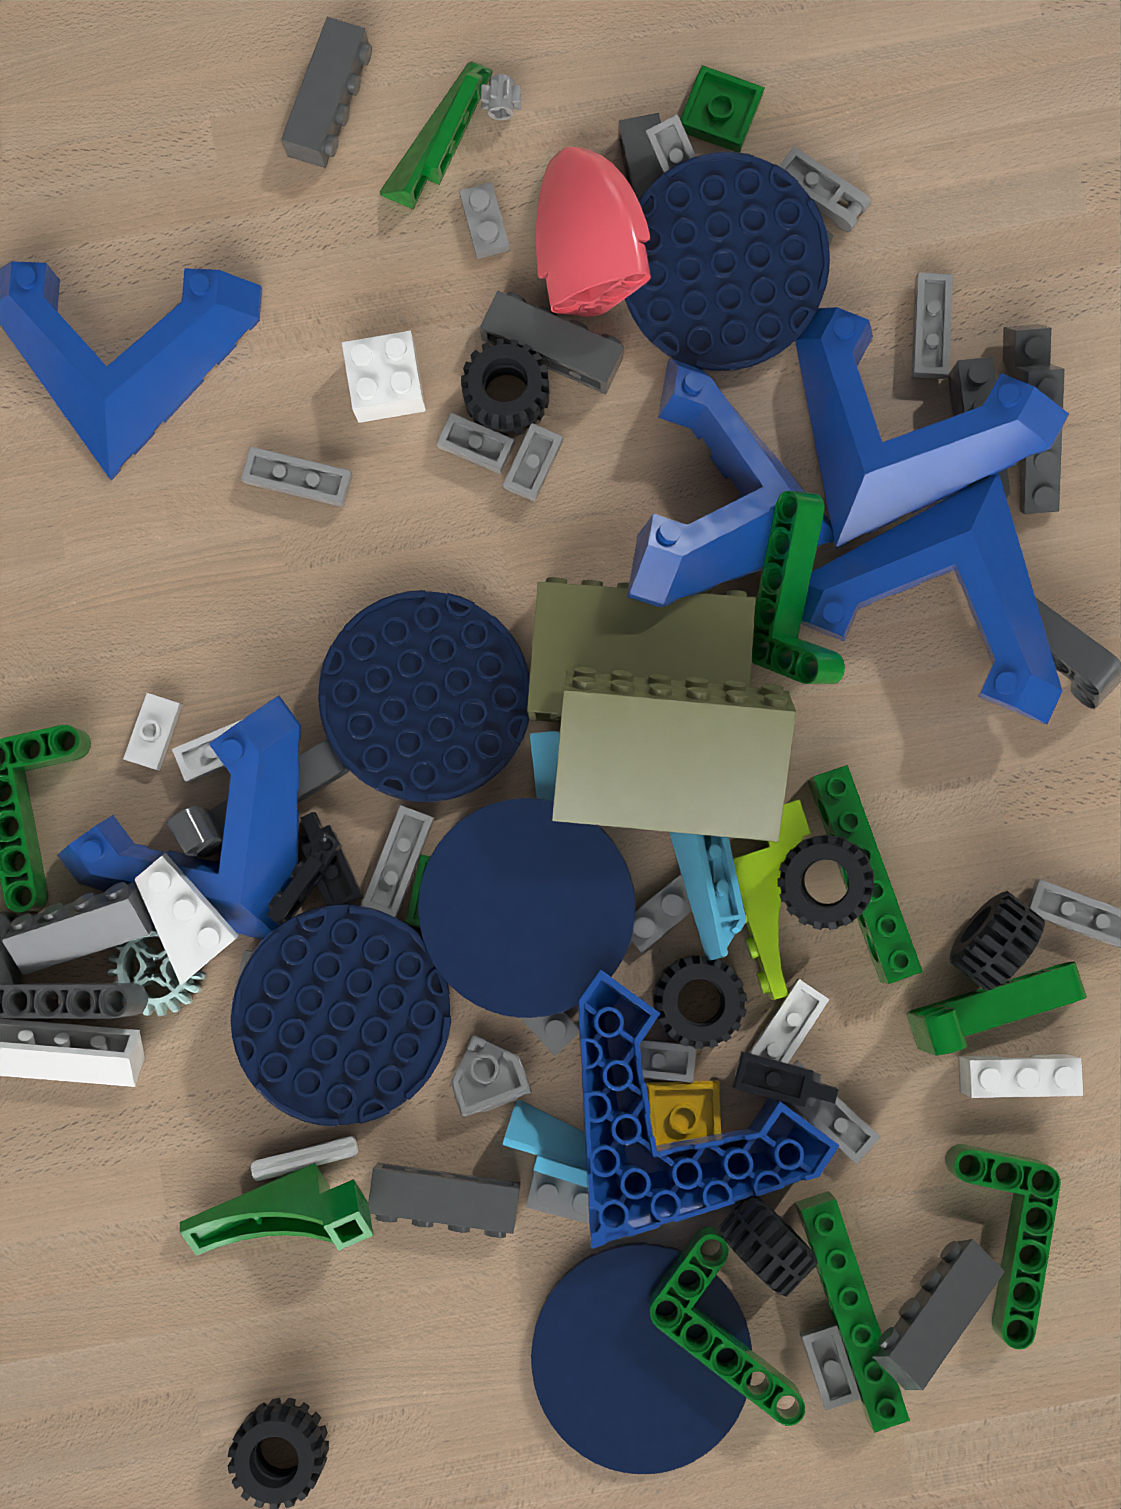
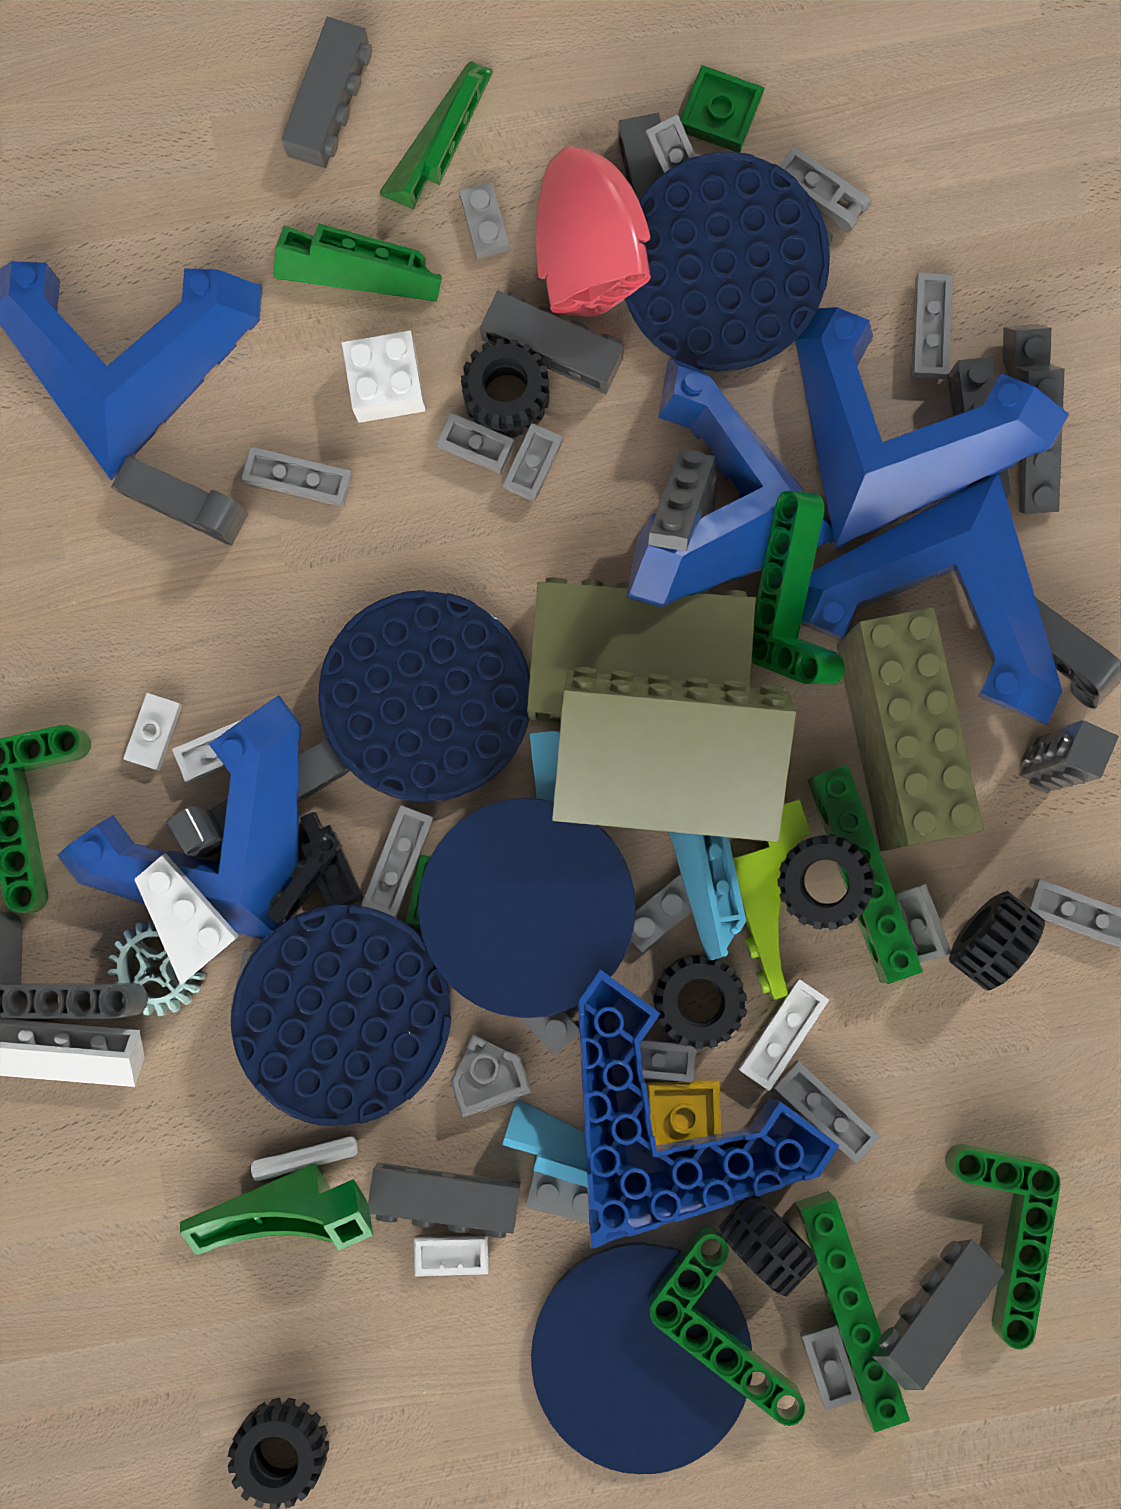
(78, 928): brick -> none
(203, 511): none -> dark grey beam
(353, 263): none -> green wedge
(451, 1255): none -> white plate
(501, 97): light grey gear -> none
(685, 500): none -> dark grey arch
(781, 1081): black hinge -> none
(908, 730): none -> olive brick
(923, 923): none -> light grey plate
(944, 1024): green beam -> none
(1021, 1076): white arch -> none
(1068, 757): none -> dark grey brick

